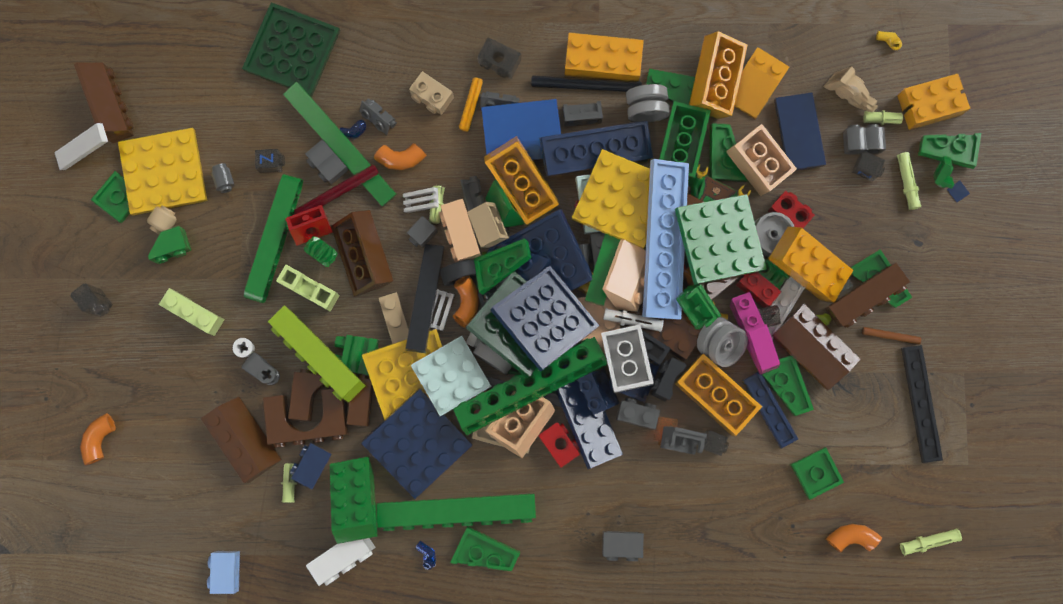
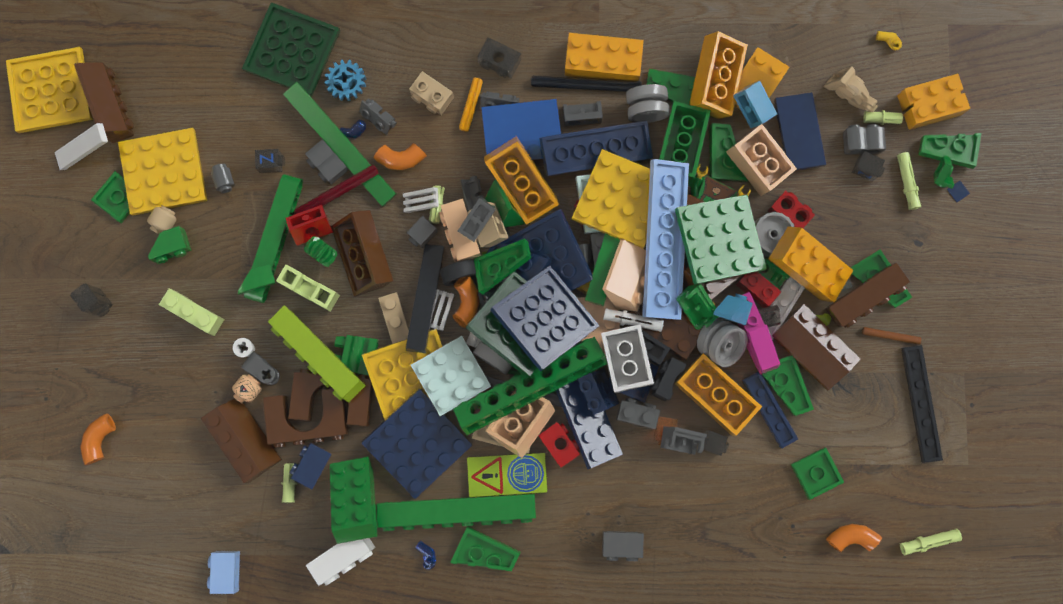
(47, 90): none -> yellow plate
(246, 388): none -> light nougat head
(257, 278): none -> green slope
(343, 73): none -> dark azure gear
(477, 219): none -> dark grey hinge
(507, 475): none -> lime tile
(734, 309): none -> dark azure slope
(755, 104): none -> dark azure brick

